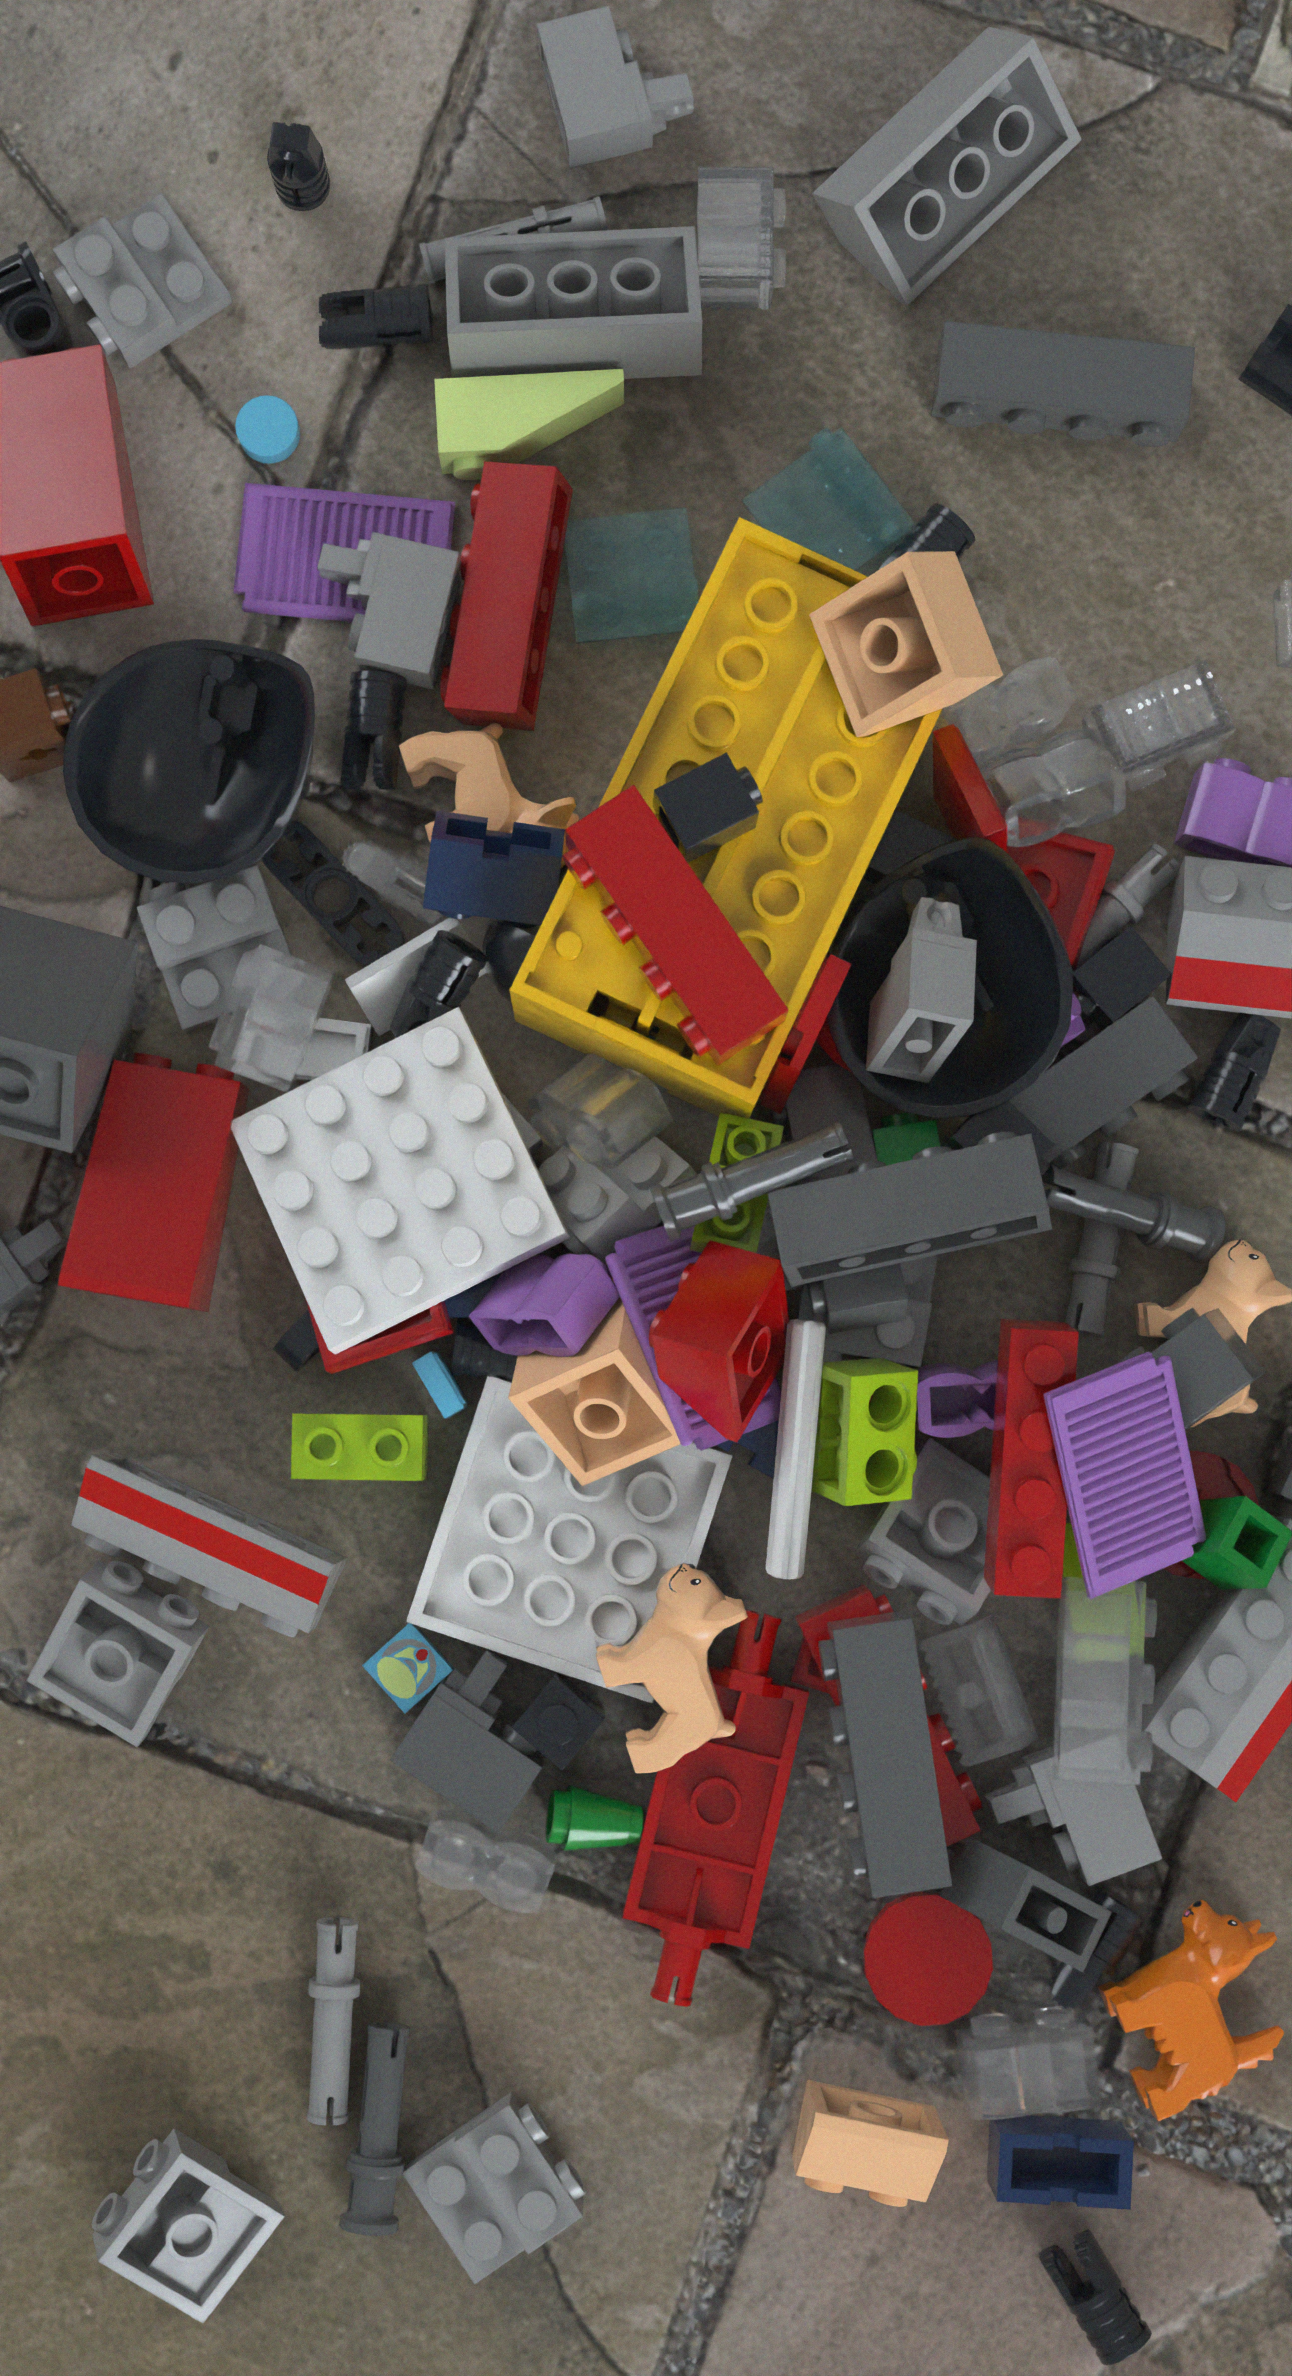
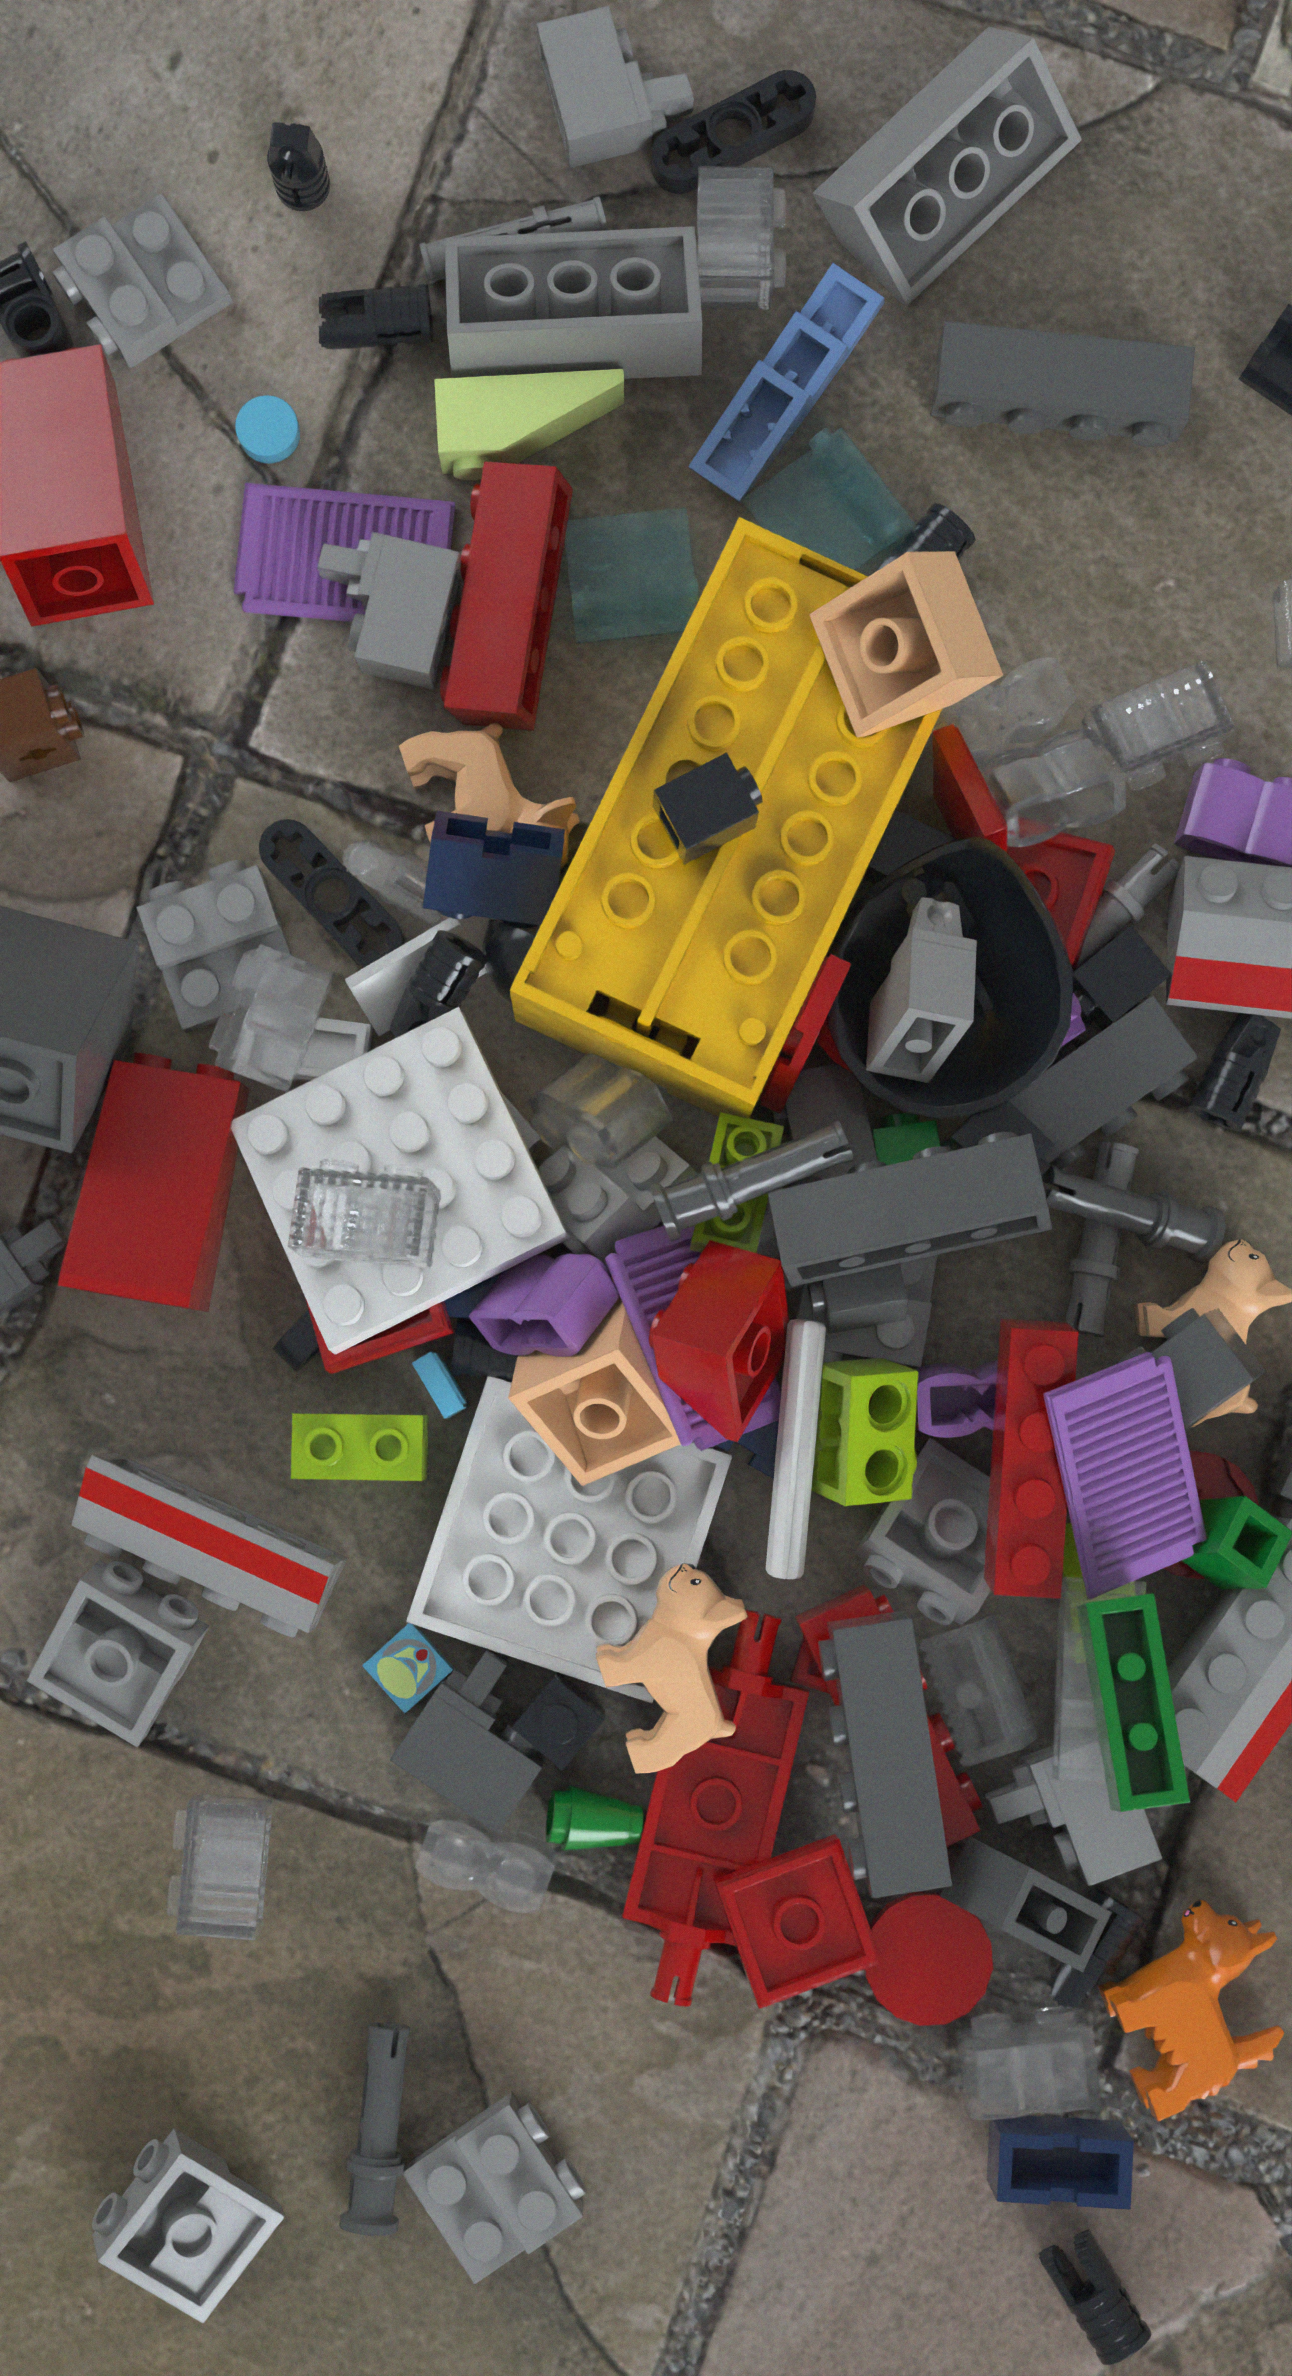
(191, 758): black piece -> none
(222, 1866): none -> clear brick
(334, 1993): light grey pin -> none
(365, 1215): none -> clear brick
(373, 720): black hinge -> none
(674, 927): red brick -> none
(763, 94): none -> black beam
(786, 383): none -> medium blue slope
(797, 1921): none -> red tile
(868, 2144): light nougat slope -> none
(1133, 1703): none -> green brick

